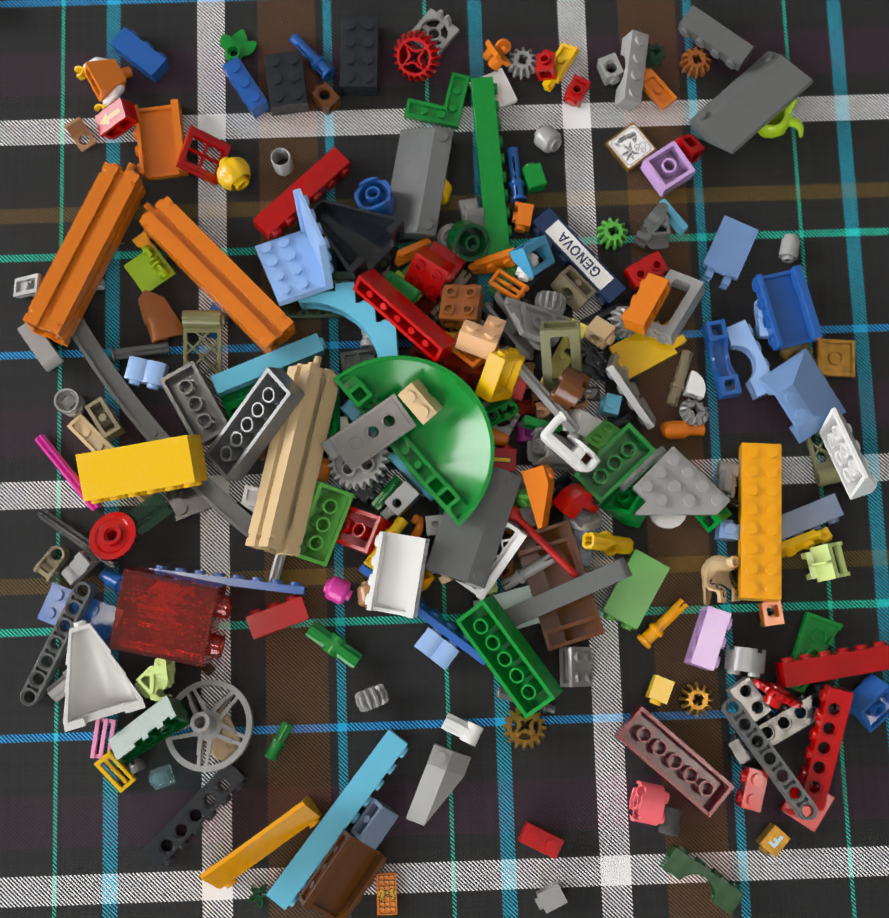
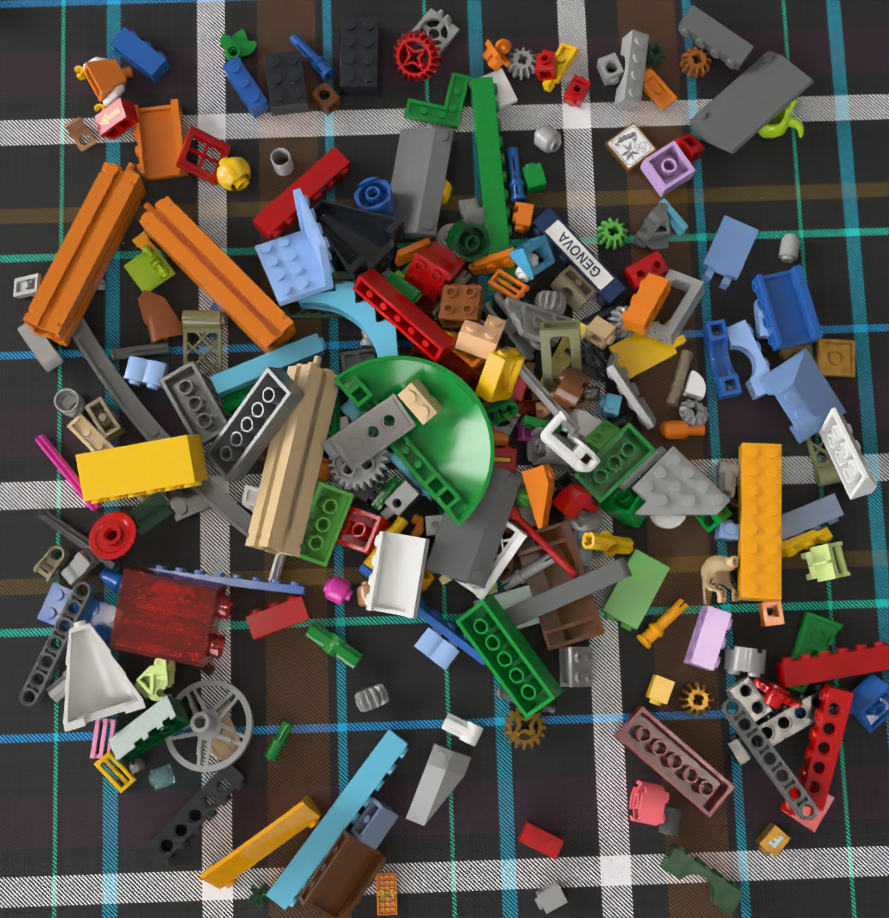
(751, 789): brick -> none

